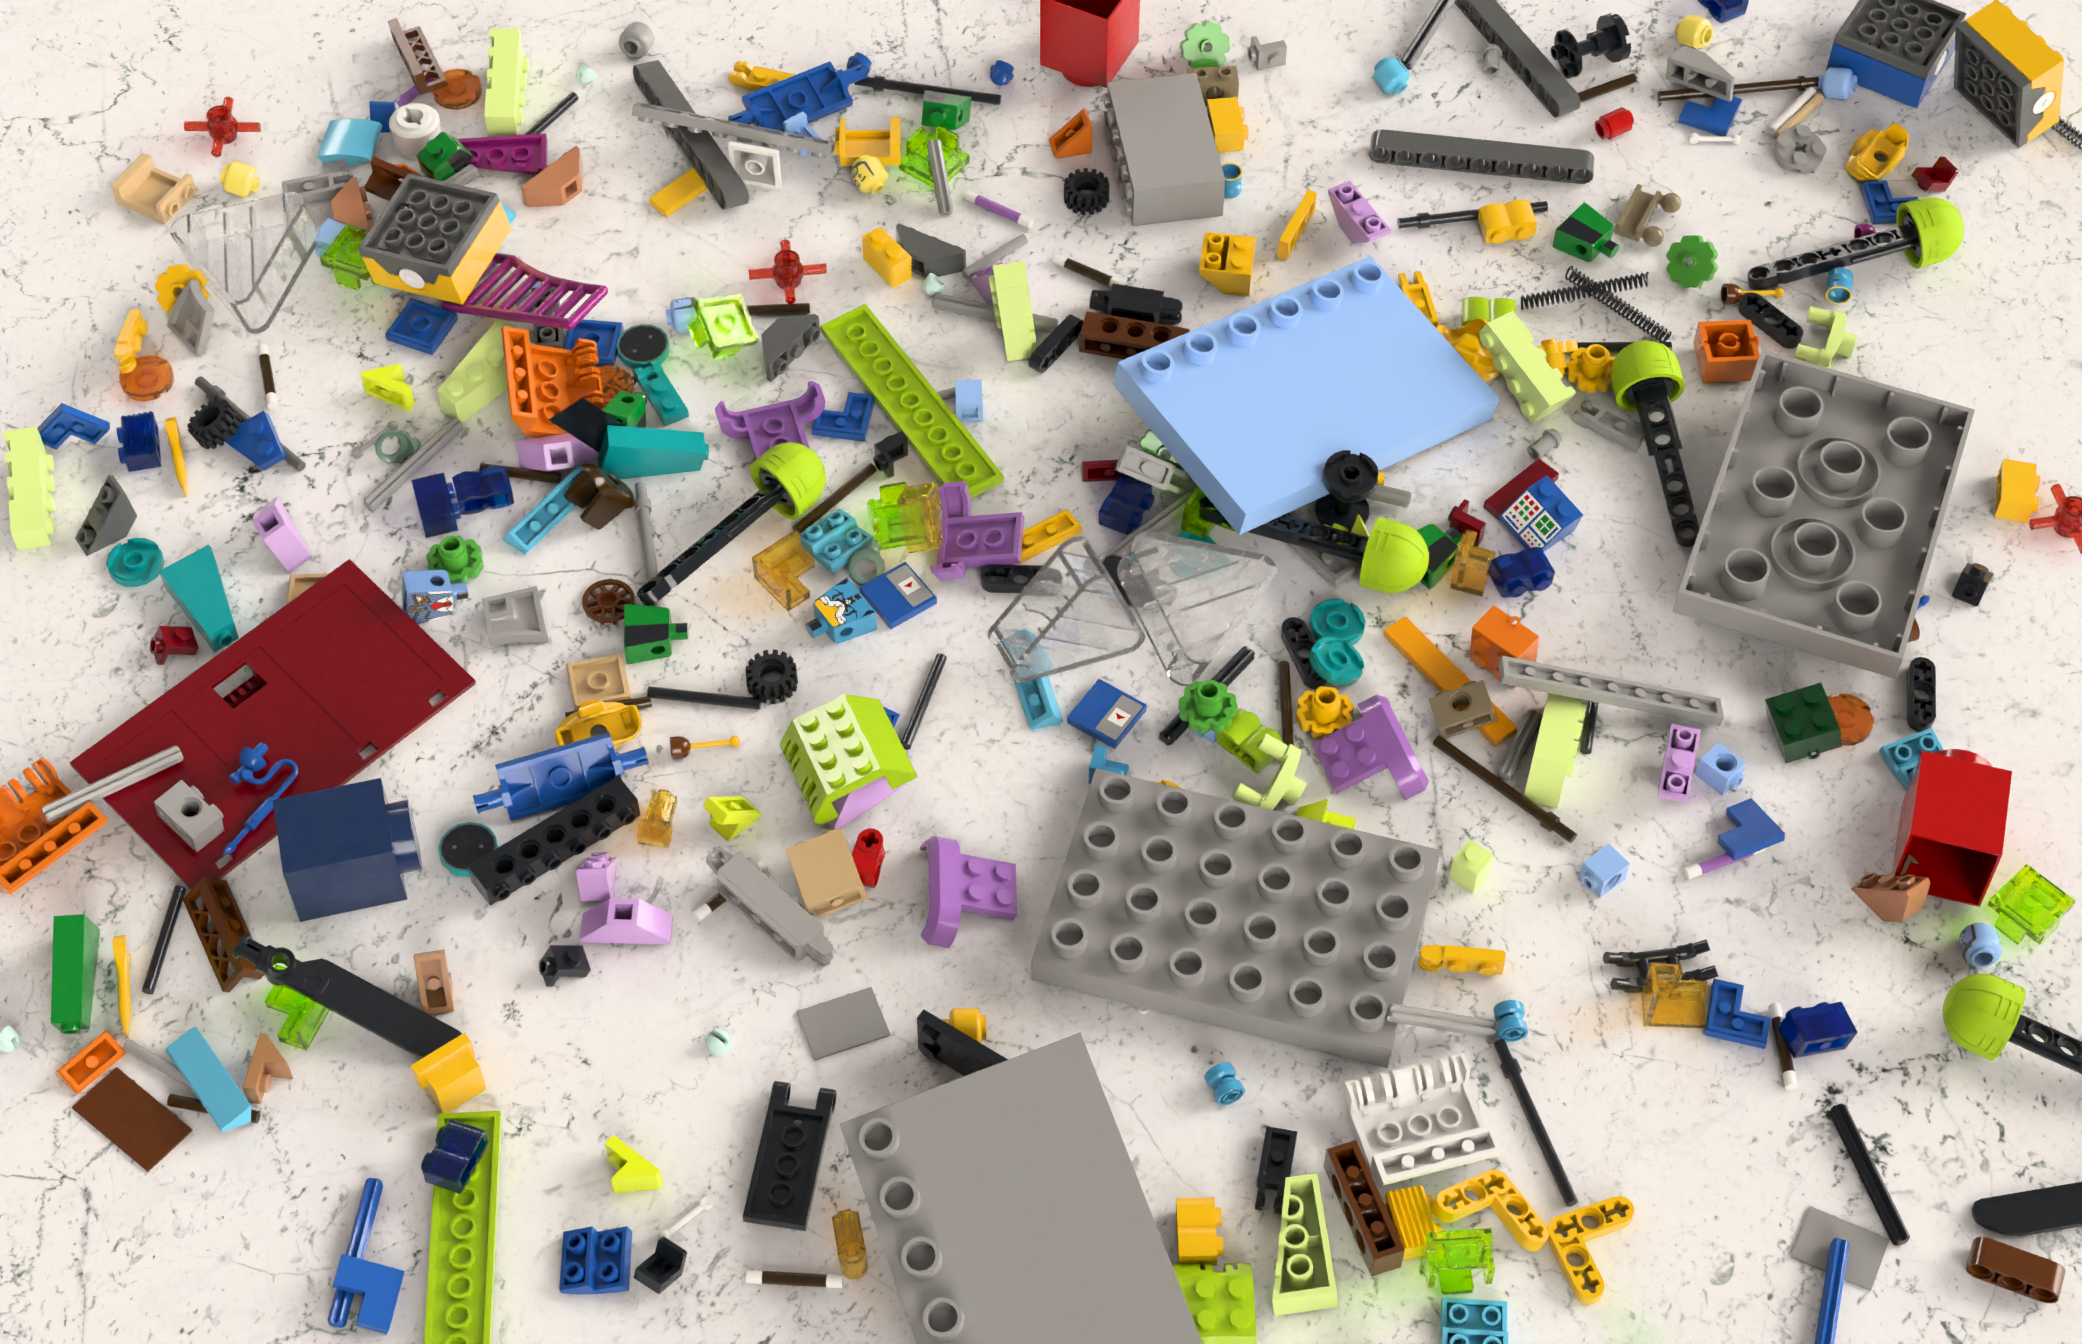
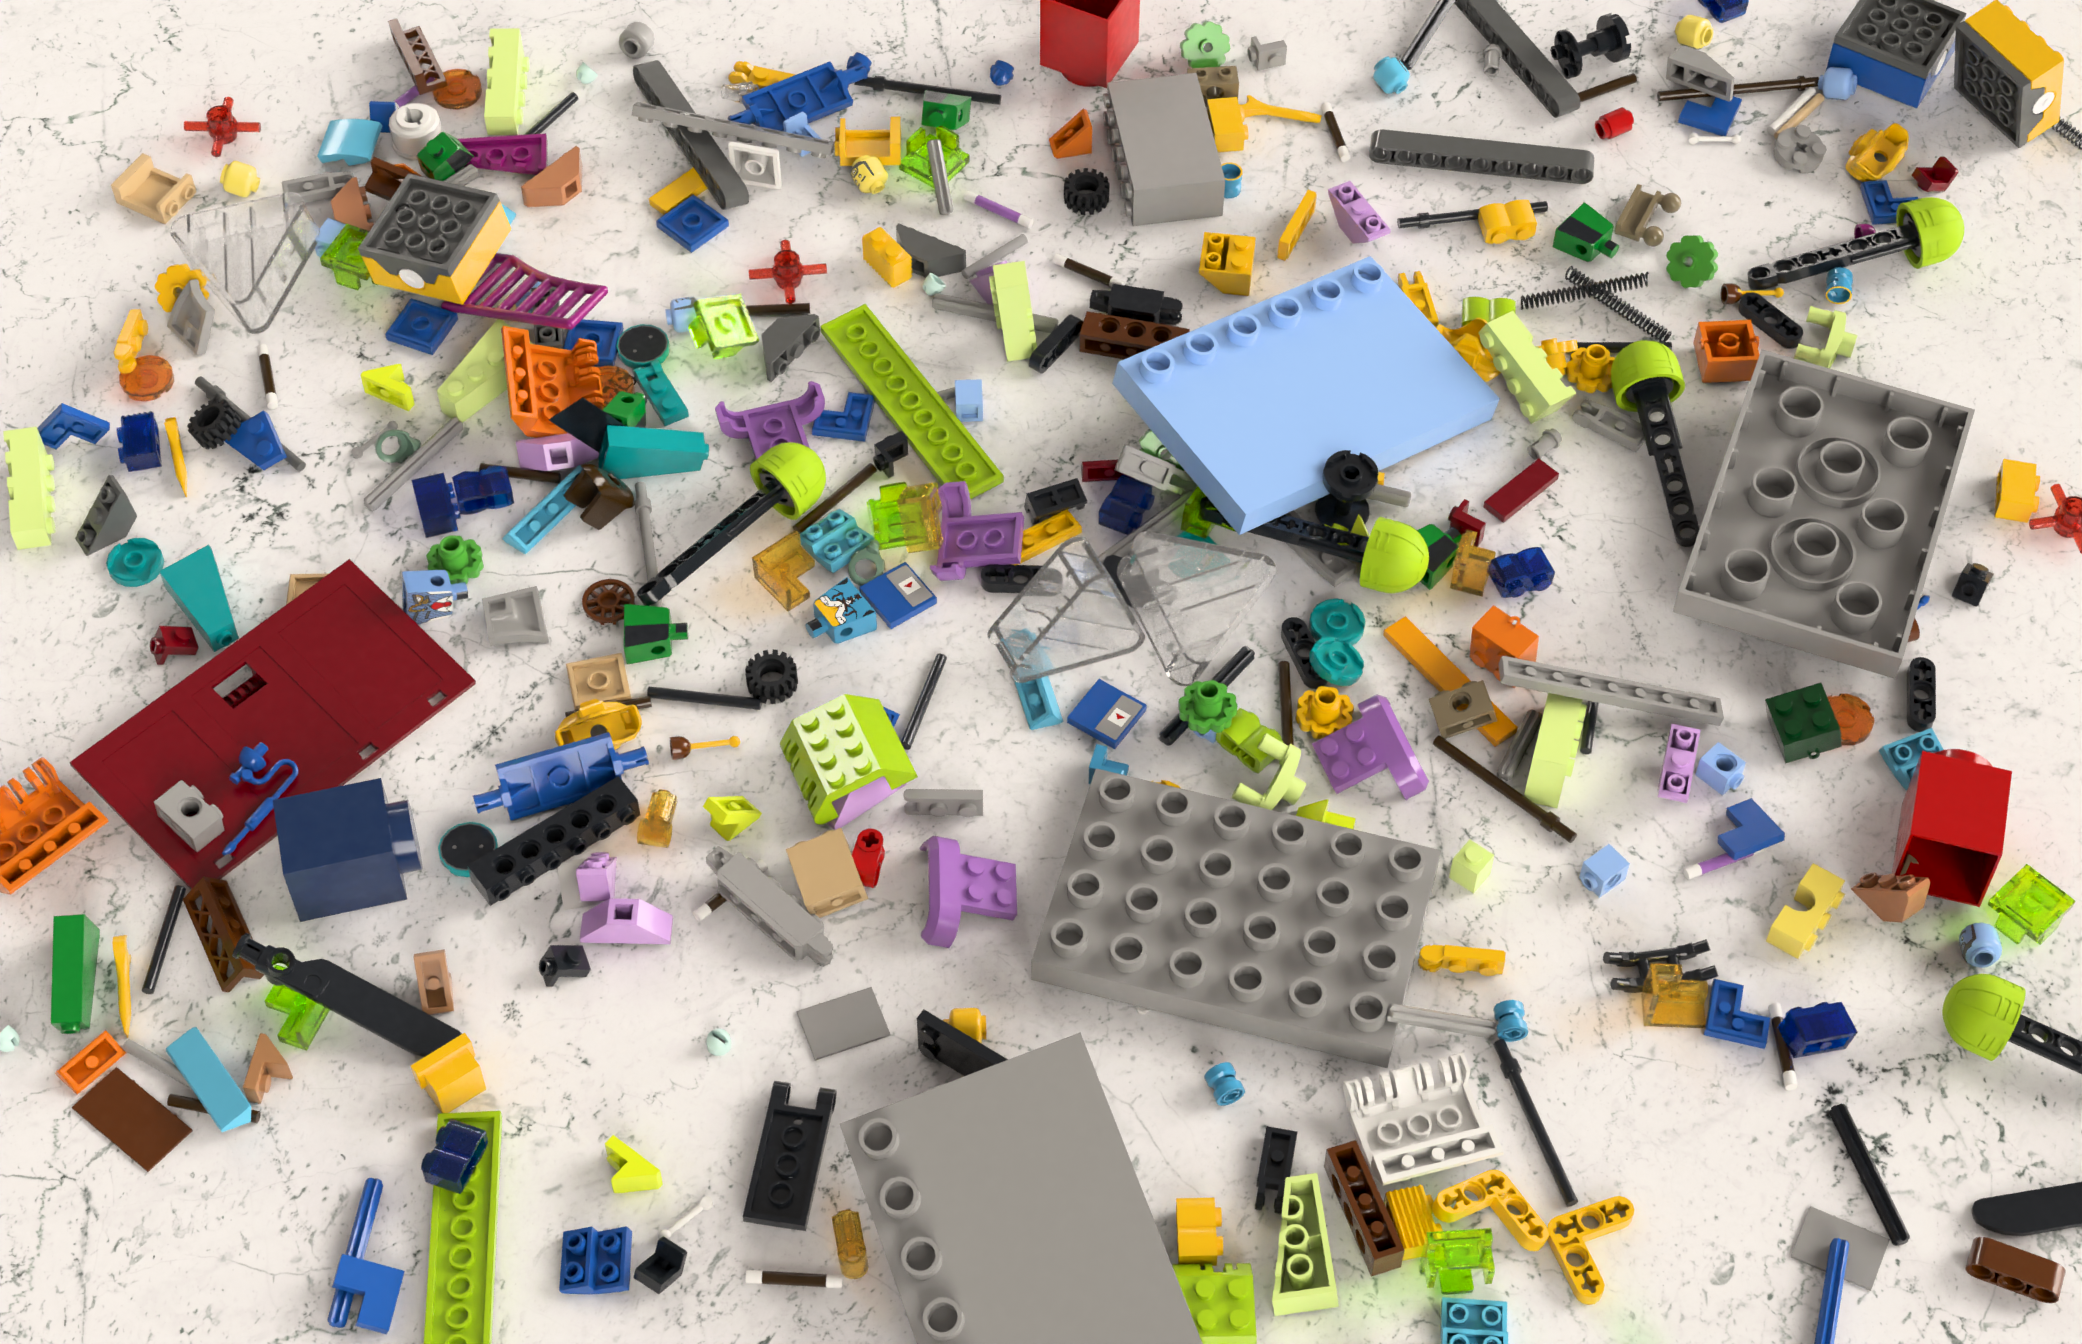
(112, 783): light grey axle -> none
(281, 535): lavender slope -> none
(692, 223): none -> blue tile
(735, 91): none -> clear cone
(943, 802): none -> light grey hinge
(1055, 499): none -> black hinge
(1255, 107): none -> yellow piece
(1335, 132): none -> dark brown bar
(1541, 515): slope -> none
(1796, 929): none -> light yellow arch

